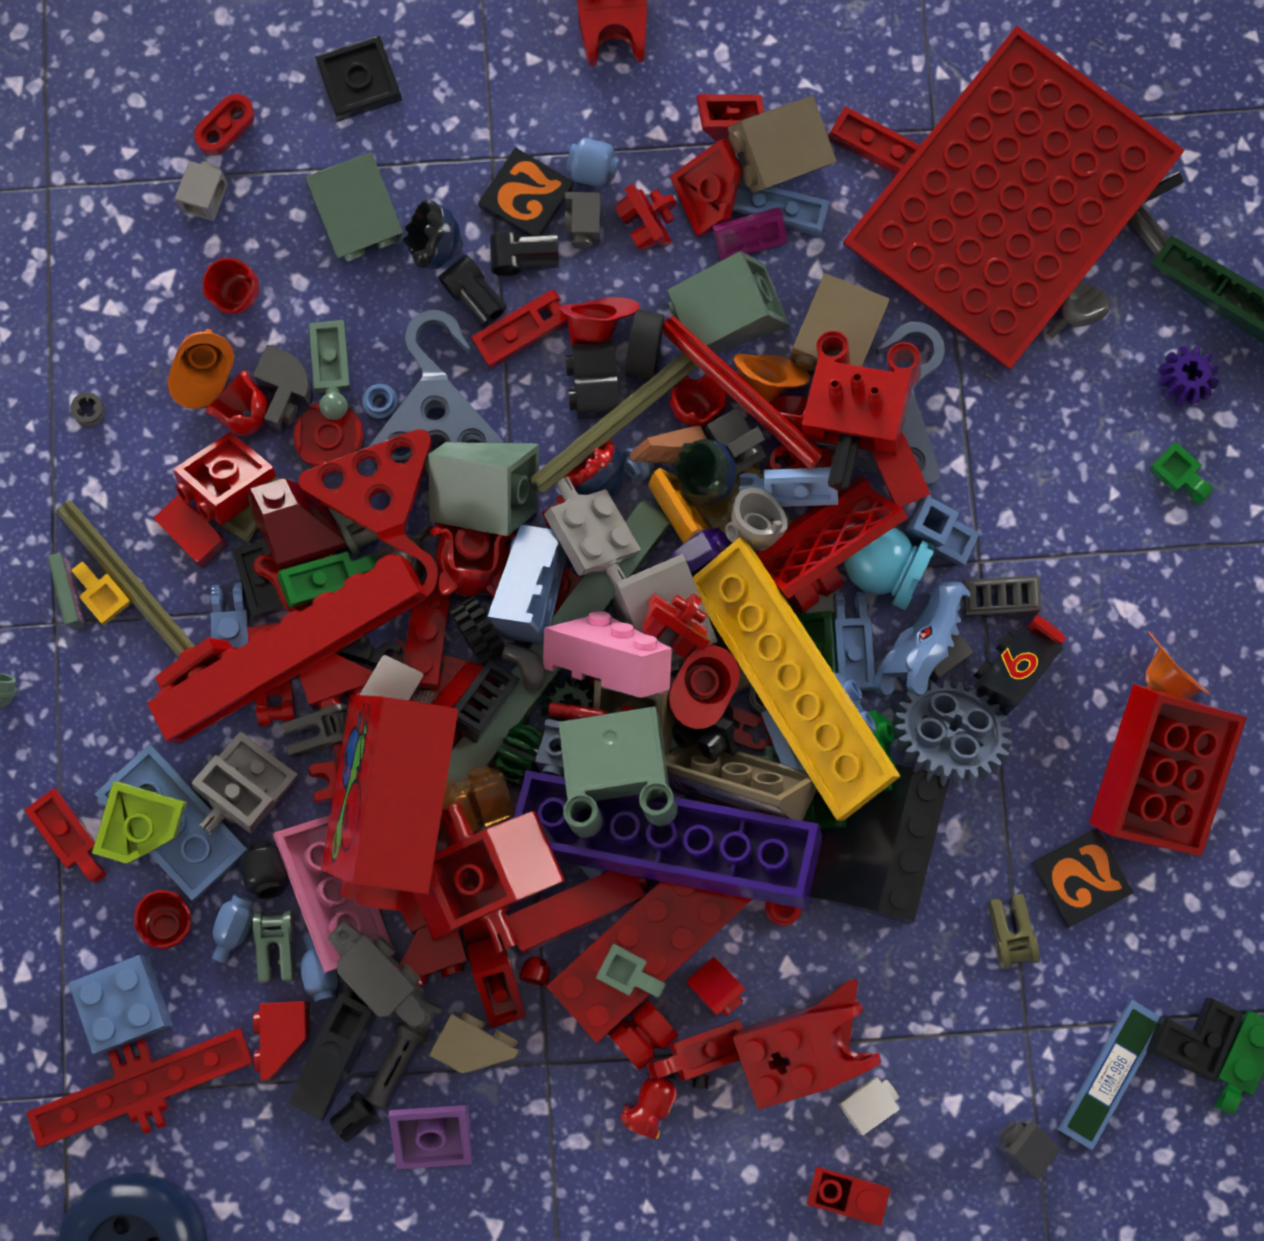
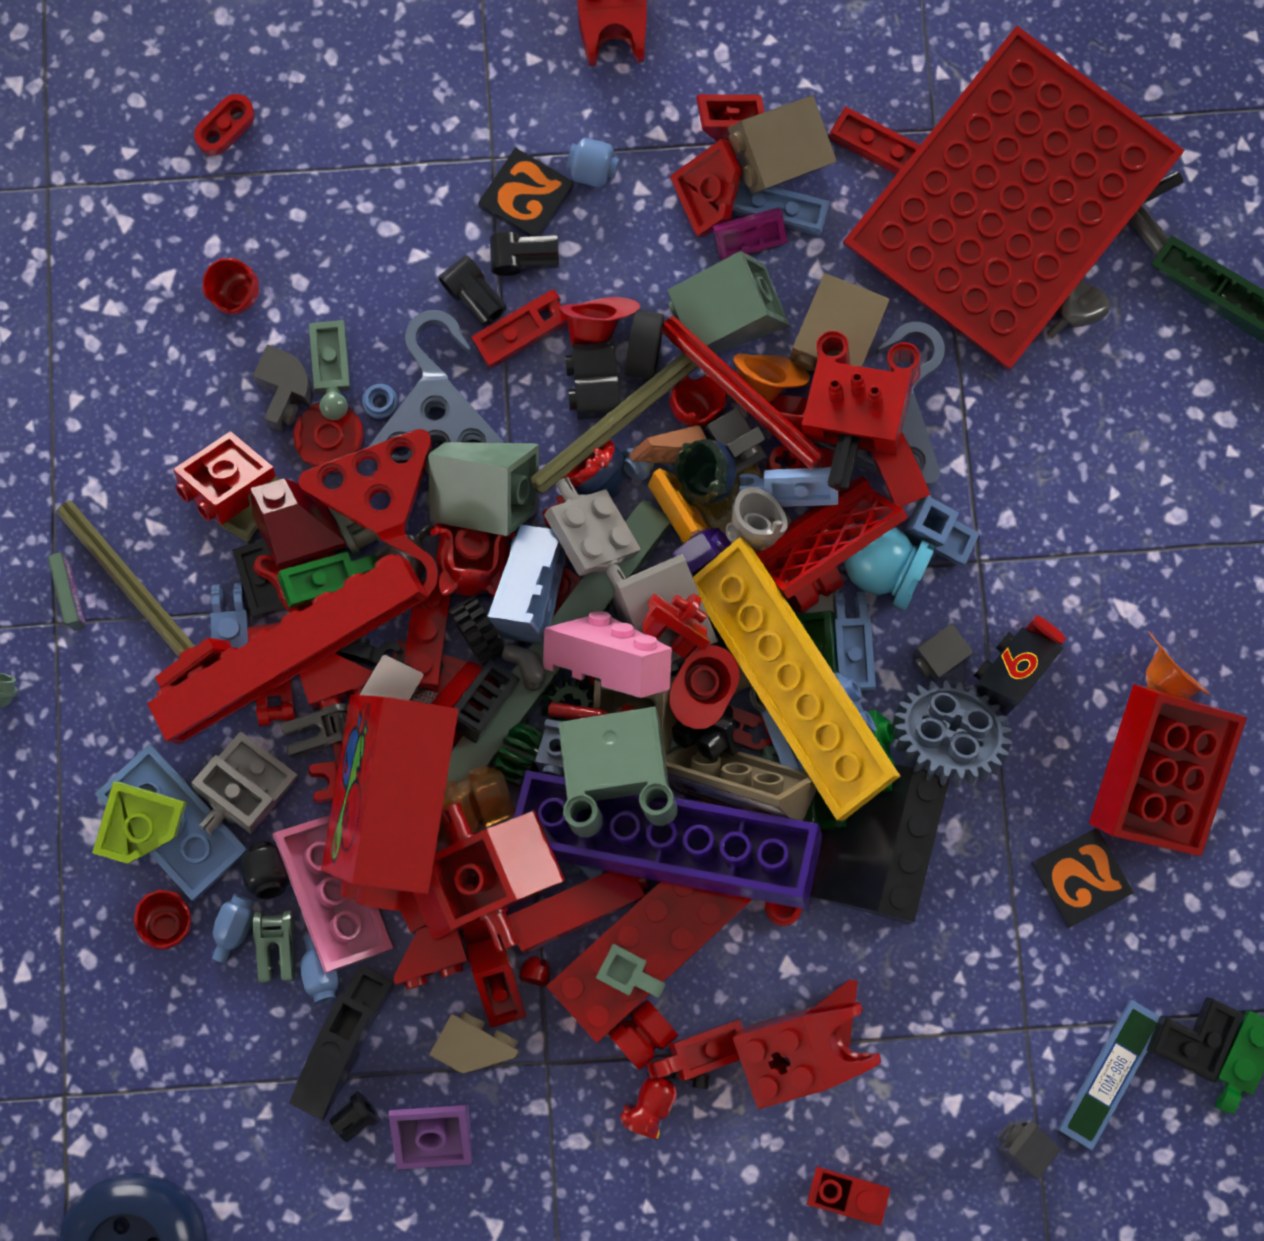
(65, 834): red plate -> none
(76, 409): dark grey bush -> none
(102, 595): yellow plate -> none
(120, 1004): medium blue brick -> none
(140, 1087): red hinge -> none
(190, 531): red slope -> none
(200, 369): orange piece -> none
(201, 190): light grey brick -> none
(237, 397): red hair -> none
(283, 1034): red slope -> none
(354, 206): sand green slope -> none
(358, 78): black tile -> none
(379, 978): dark grey hinge -> none
(379, 1092): dark grey pin -> none
(433, 235): black hair -> none
(583, 218): dark grey brick -> none
(637, 205): red hips -> none
(716, 988): red slope -> none
(870, 1105): white brick -> none
(924, 643): medium blue animal -> none
(1006, 941): olive piece -> none
(1032, 584): dark grey slope -> none
(1176, 377): dark purple gear -> none
(1178, 470): green plate -> none

